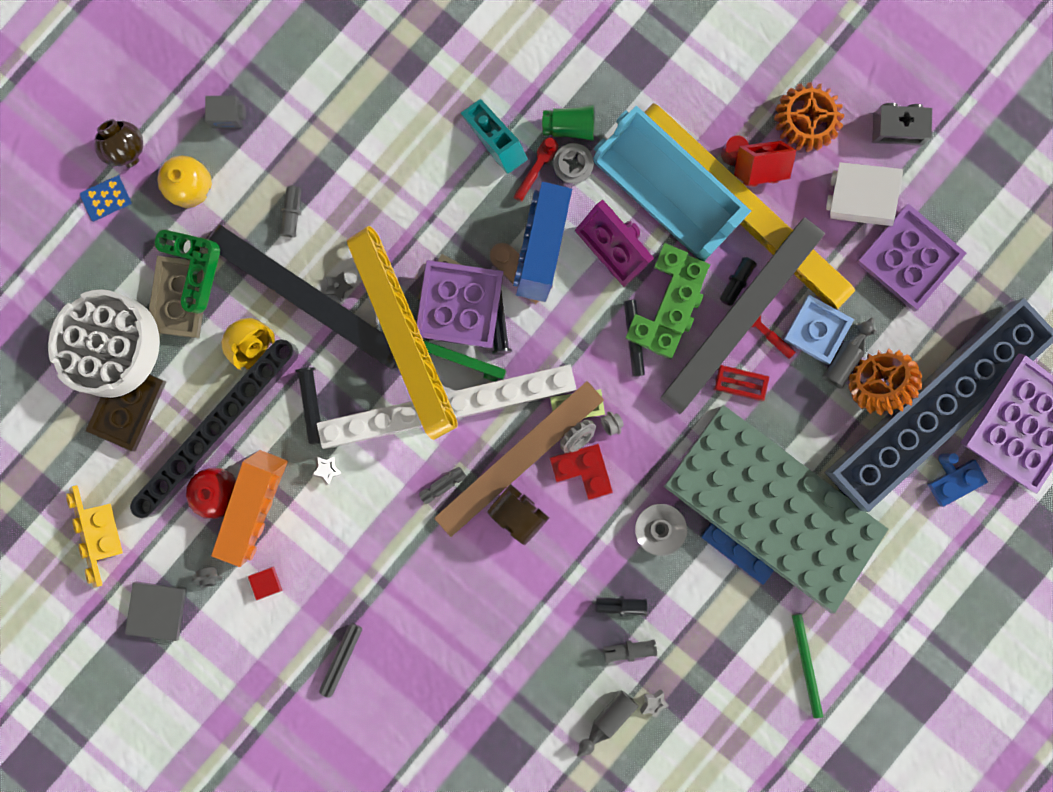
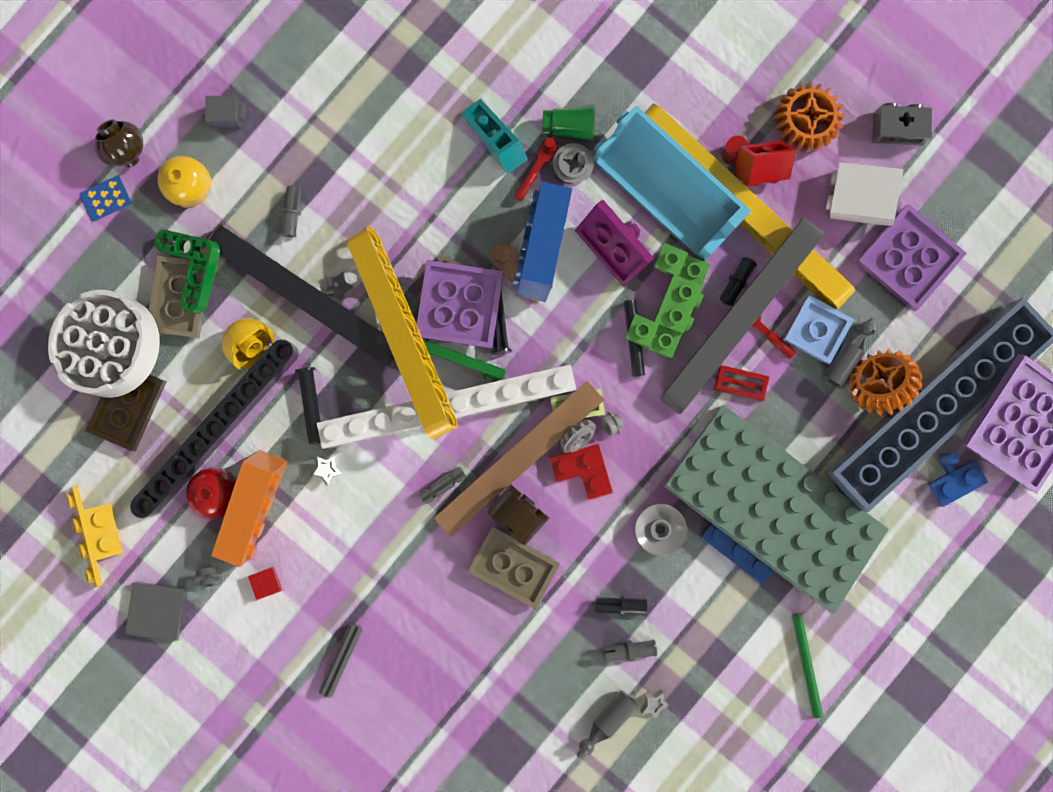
(514, 567): none -> dark tan plate

